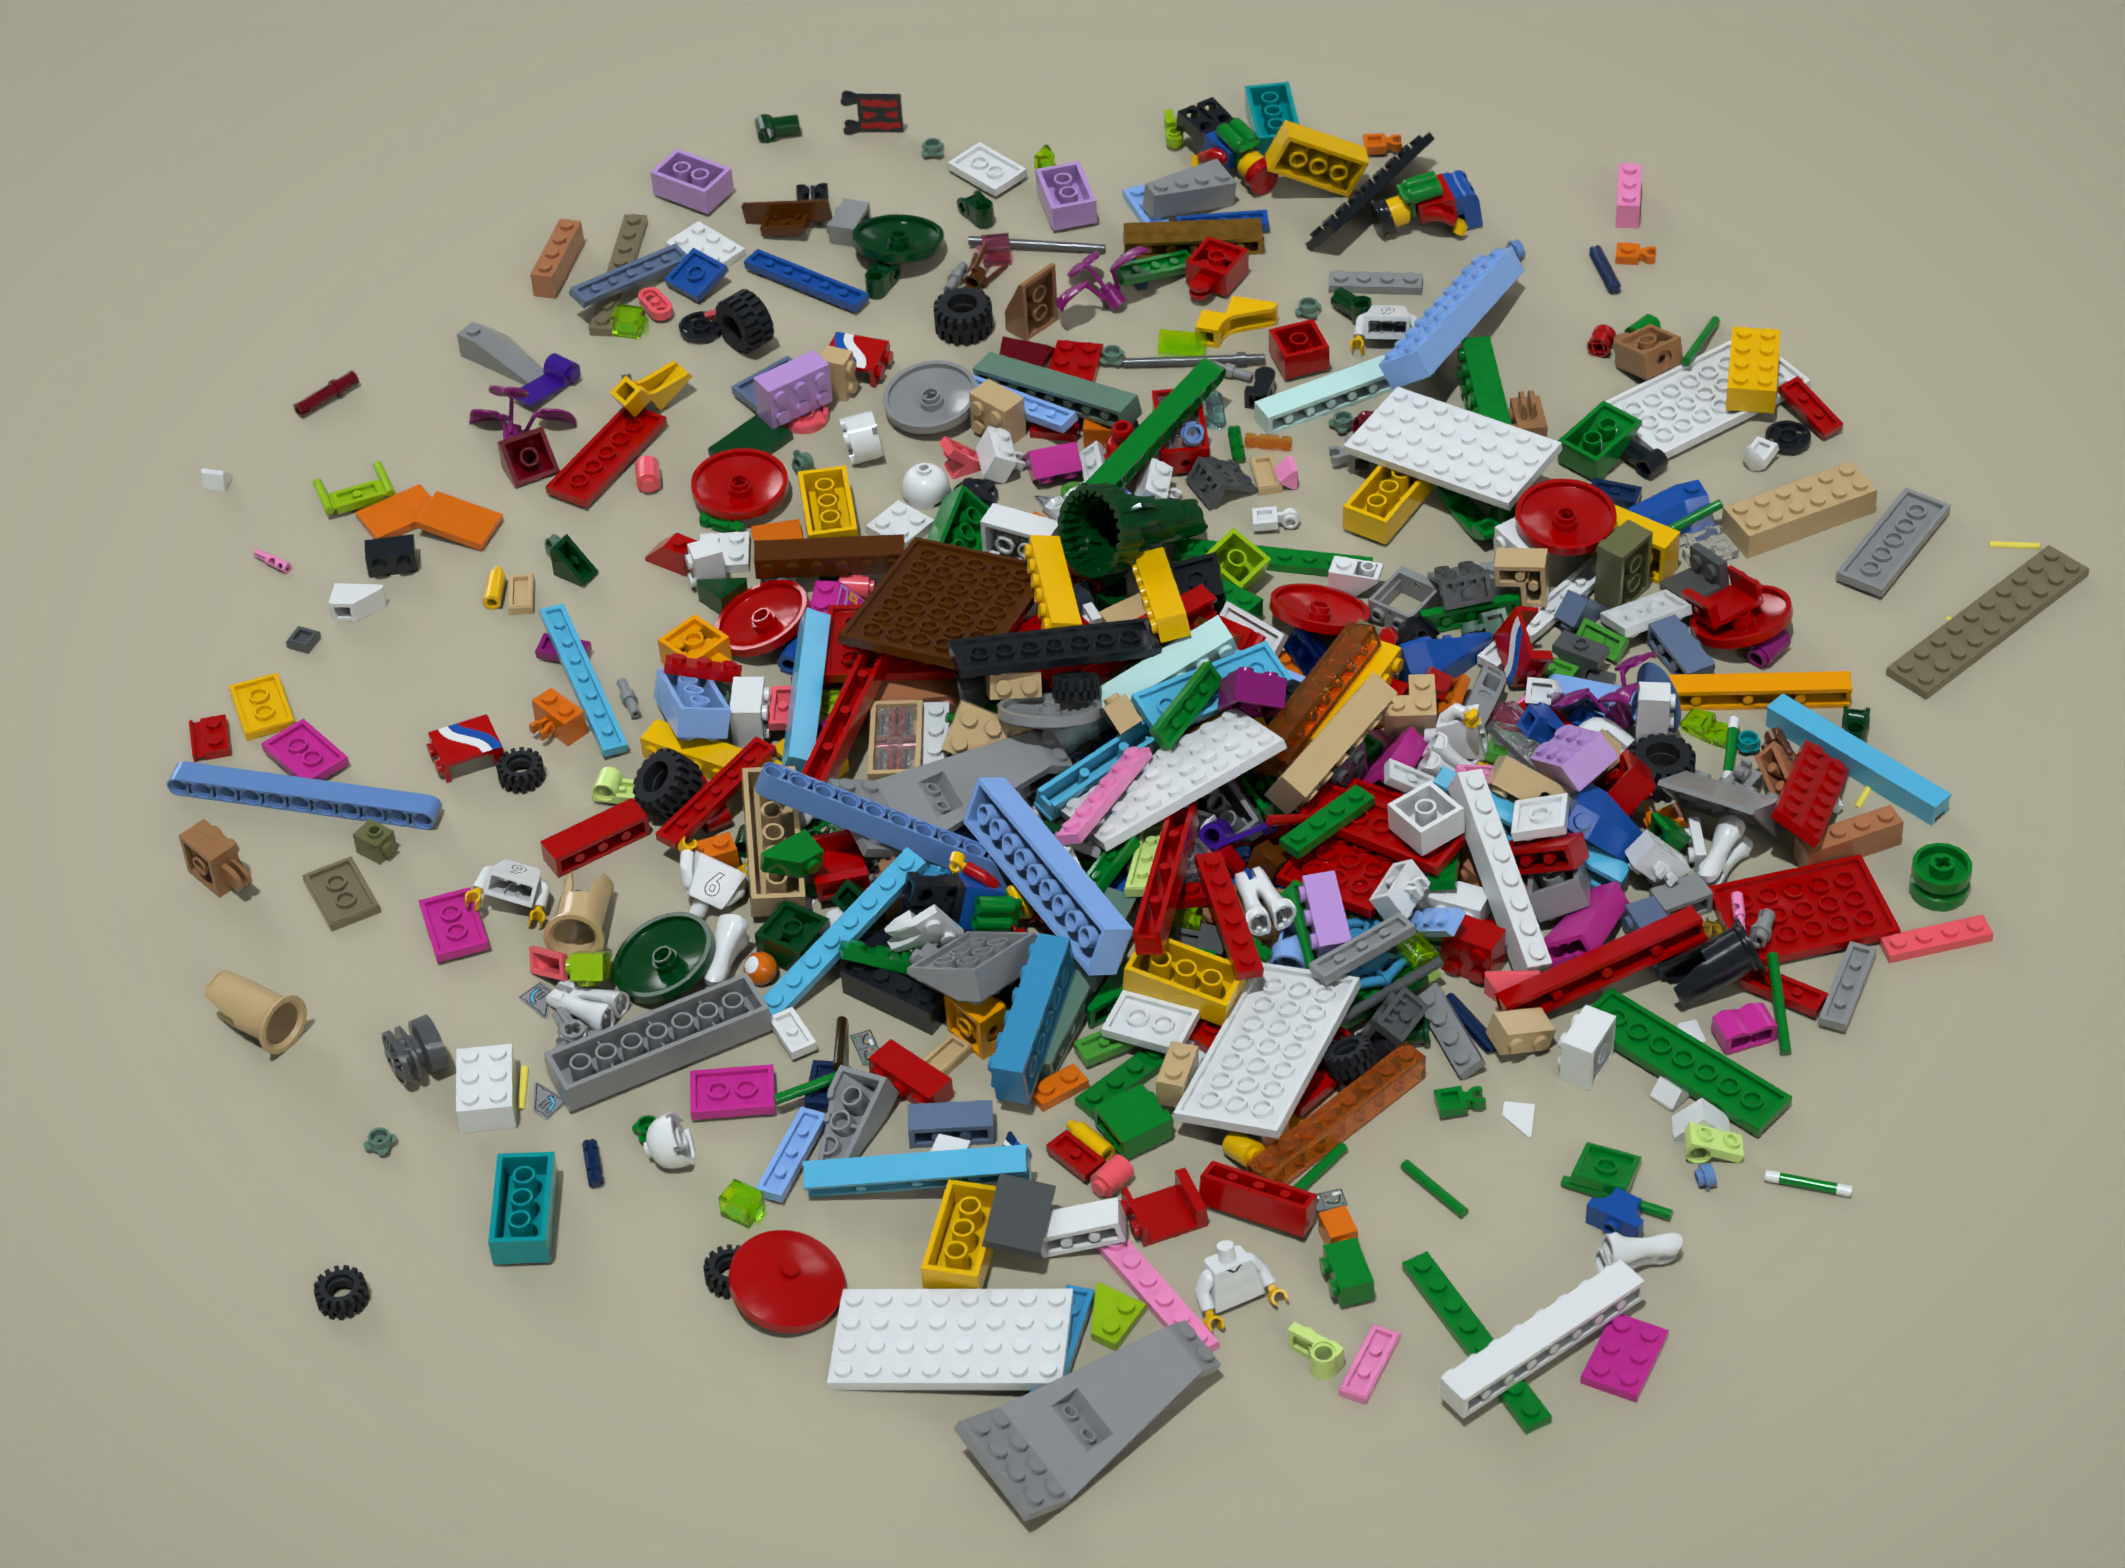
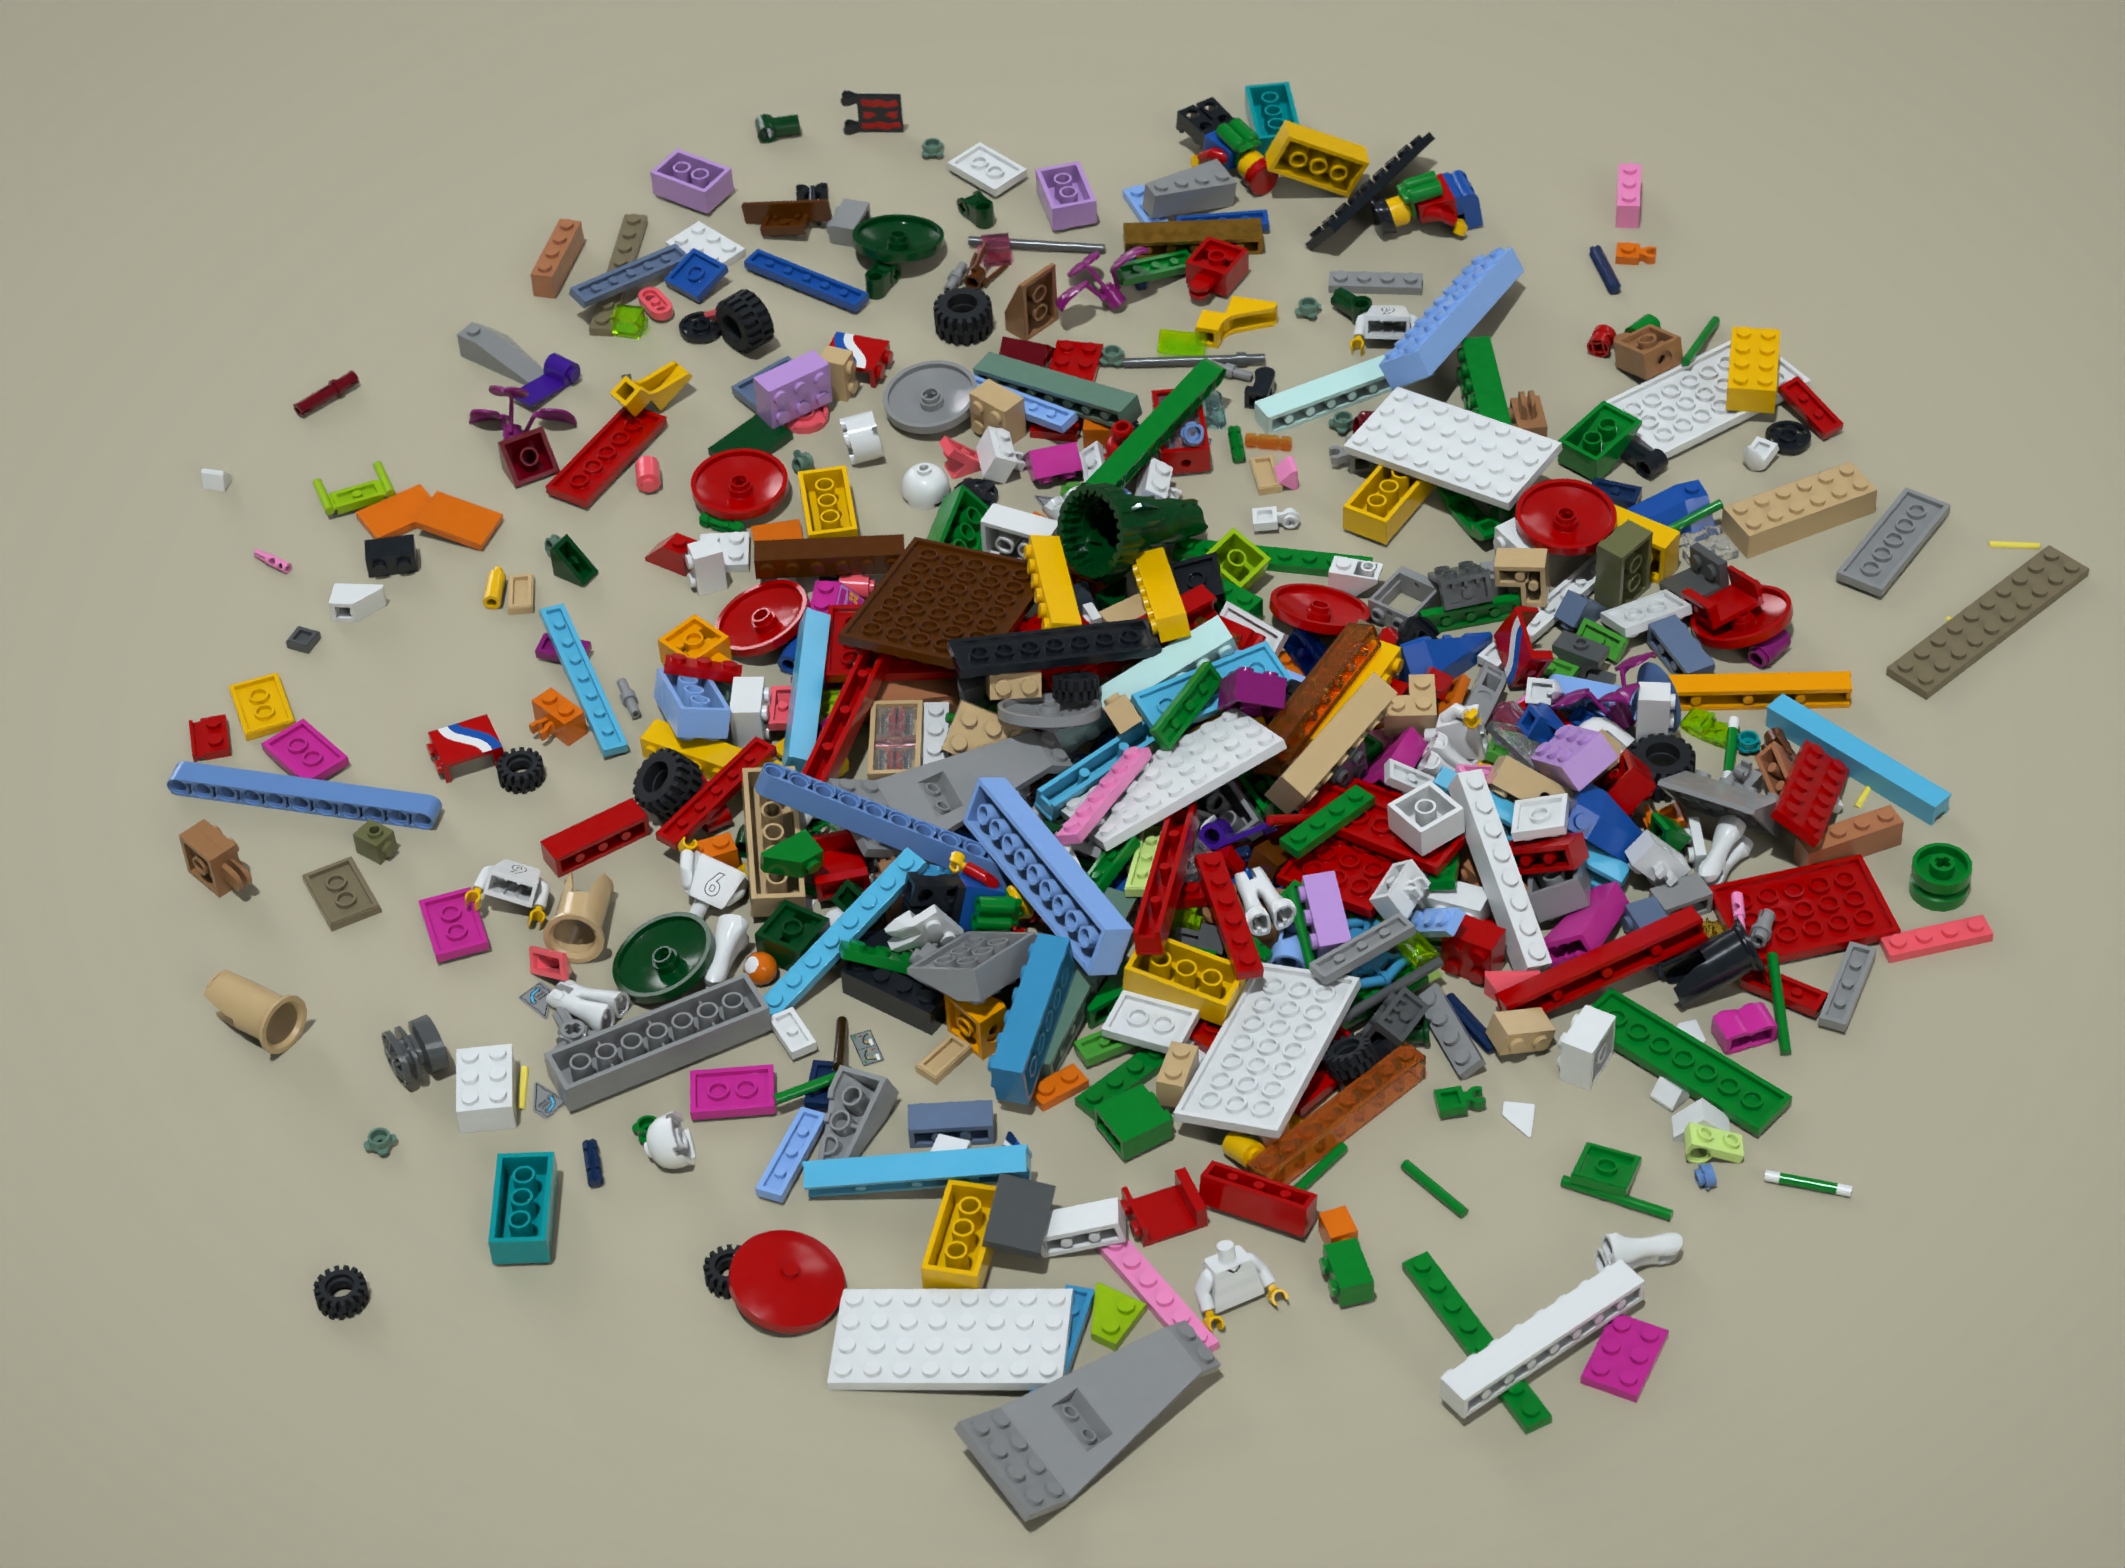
(589, 967): lime brick -> none
(612, 787): yellowish green plate -> none
(719, 592): dark green slope -> none
(742, 1203): clear neon green brick -> none
(900, 520): white plate -> none
(911, 1075): red brick -> none
(1044, 158): clear neon green slope -> none
(1075, 1155): red plate -> none
(1091, 1138): yellow cylinder -> none
(1111, 1176): coral brick -> none
(1173, 137): lime plate -> none
(1213, 477): dark grey bracket -> none
(1299, 349): red brick -> none
(1324, 1354): yellowish green plate -> none
(1330, 1200): light grey sticker -> none
(1369, 1364): bright pink tile -> none
(1379, 143): orange plate -> none
(1489, 621): sand green plate -> none
(1517, 247): medium blue plate -> none
(1617, 1214): blue brick -> none
(1856, 721): dark green piece -> none

